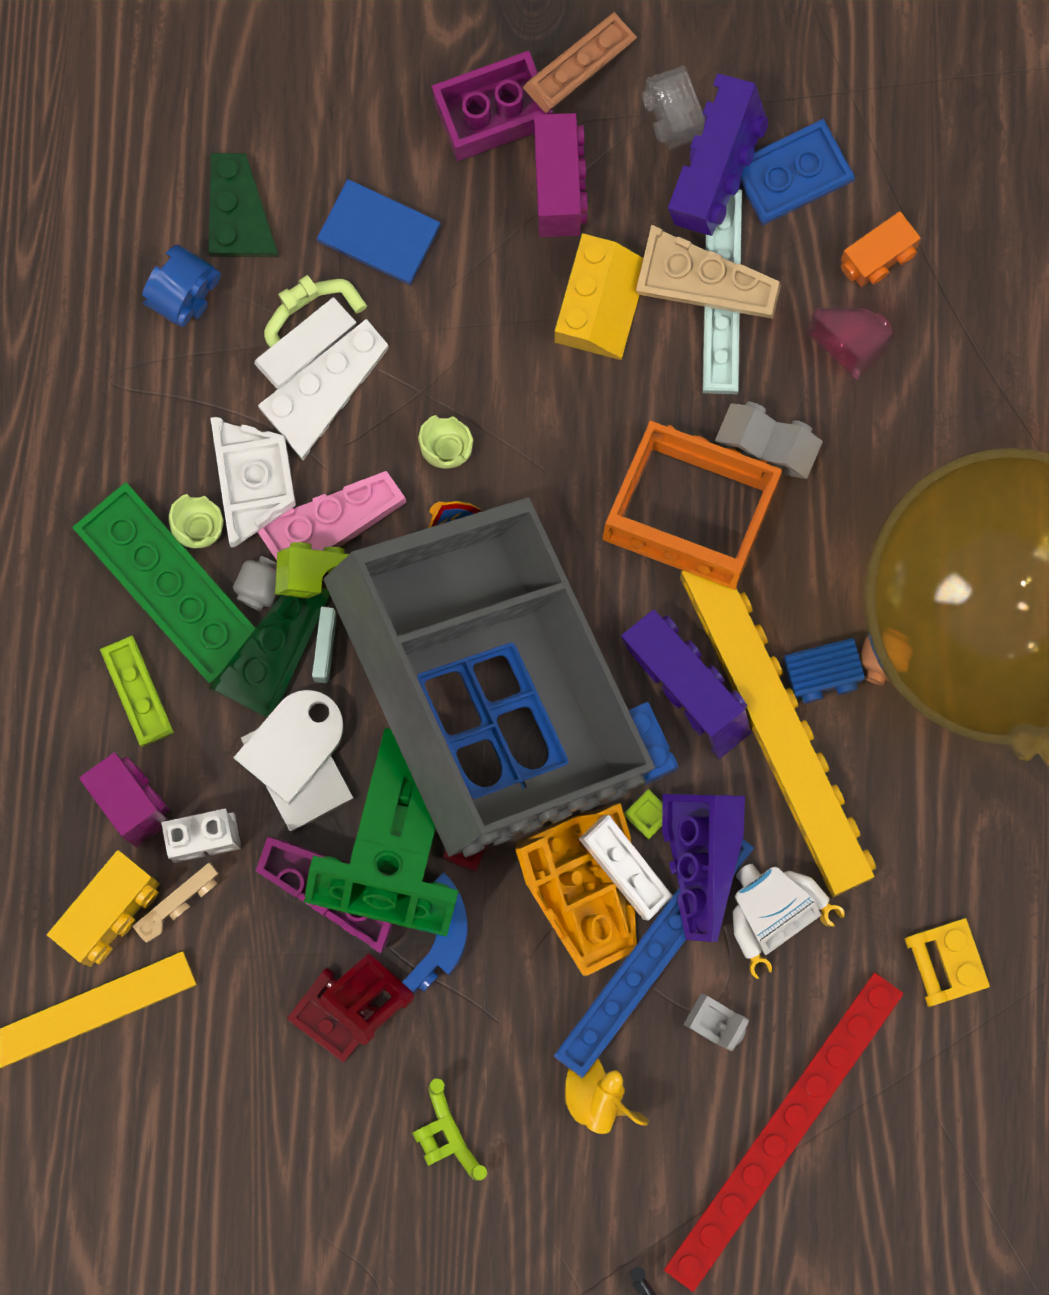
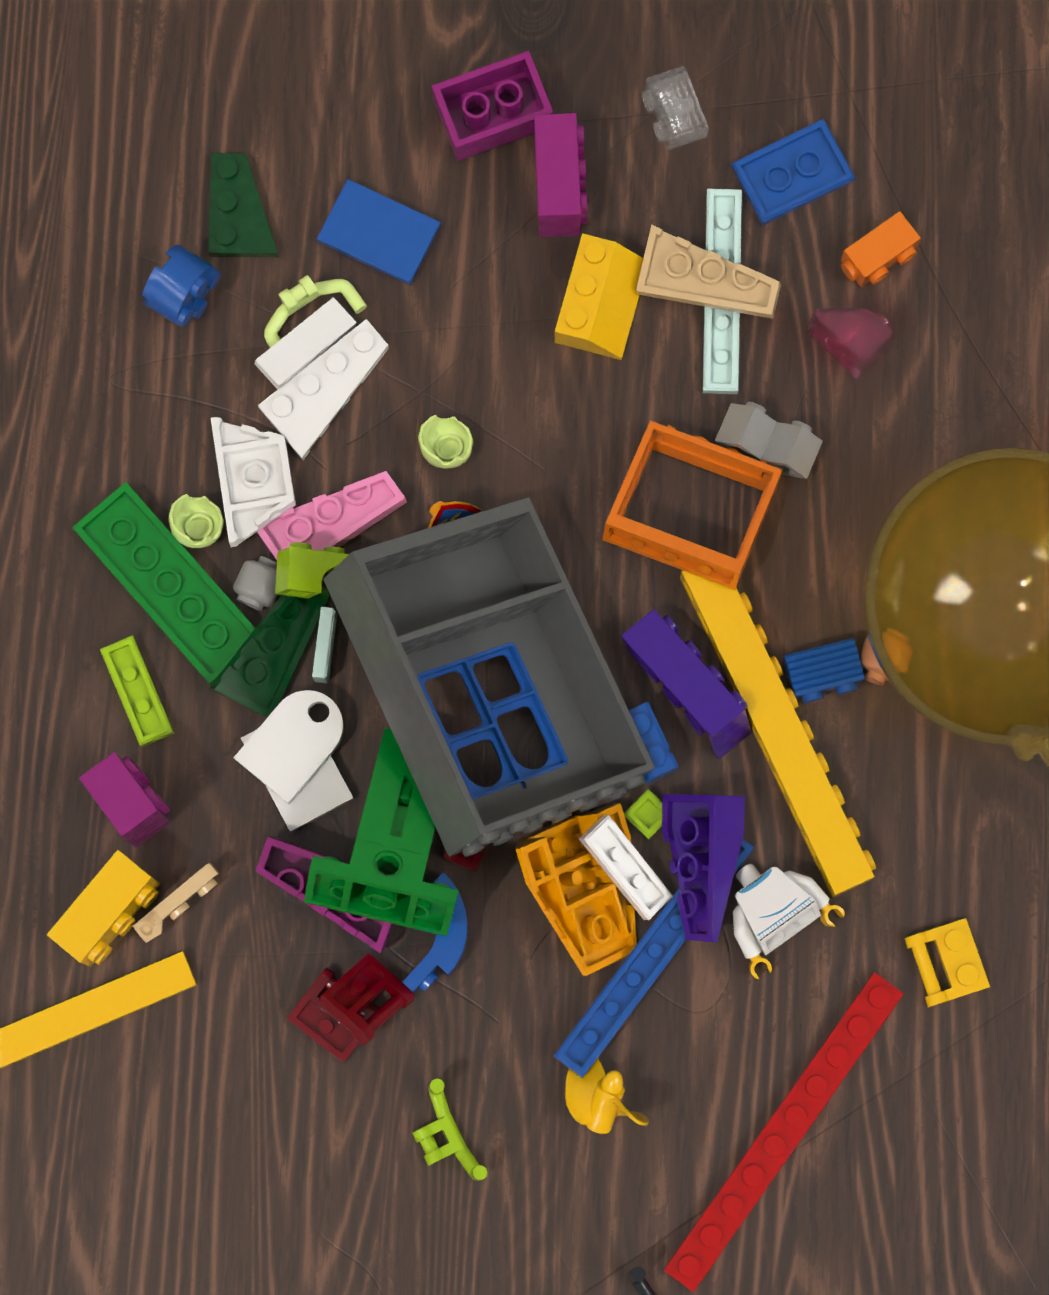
(193, 835): white hips -> none
(579, 62): nougat tile -> none
(716, 1023): light grey bracket -> none
(719, 155): dark purple wedge -> none

